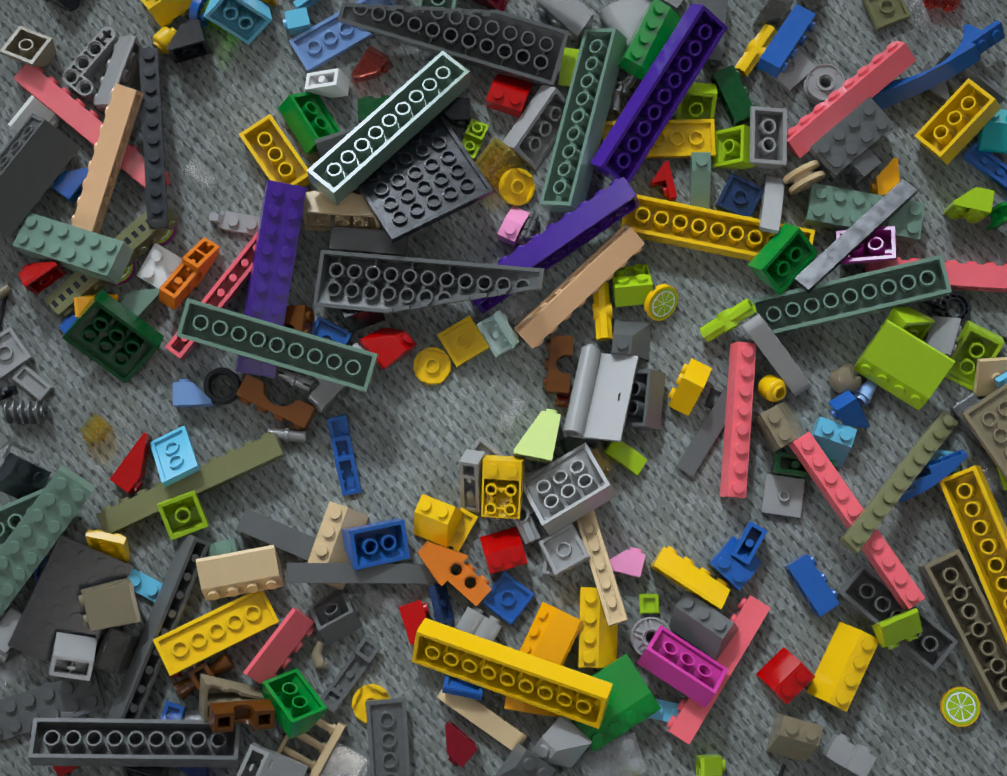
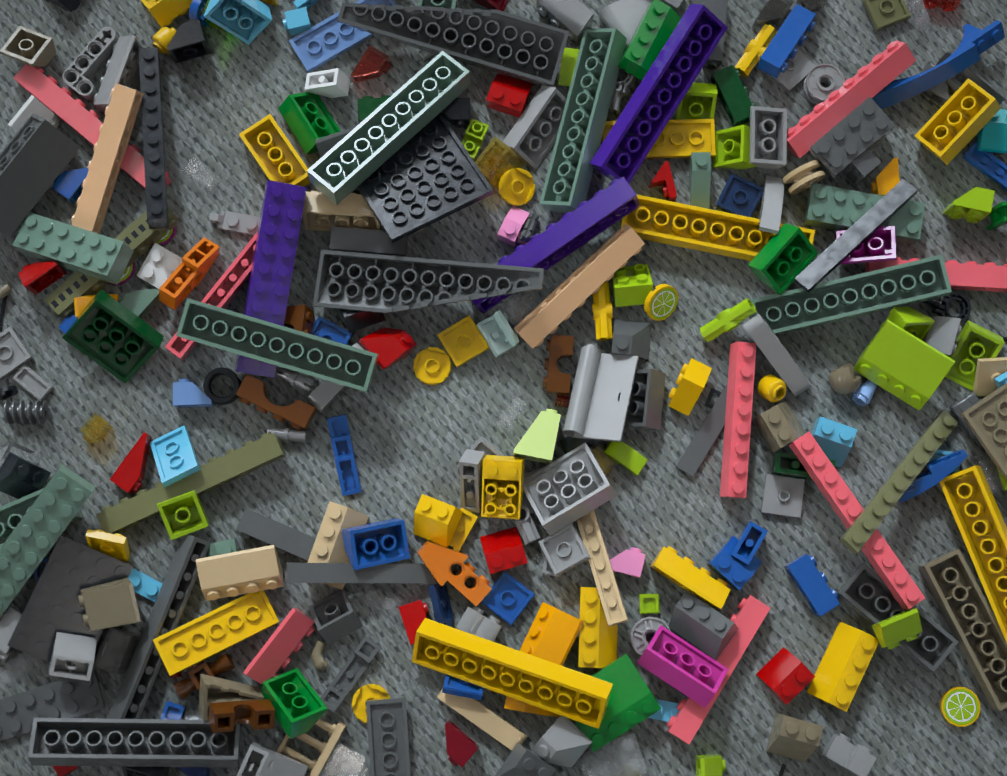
(848, 410): blue slope -> none

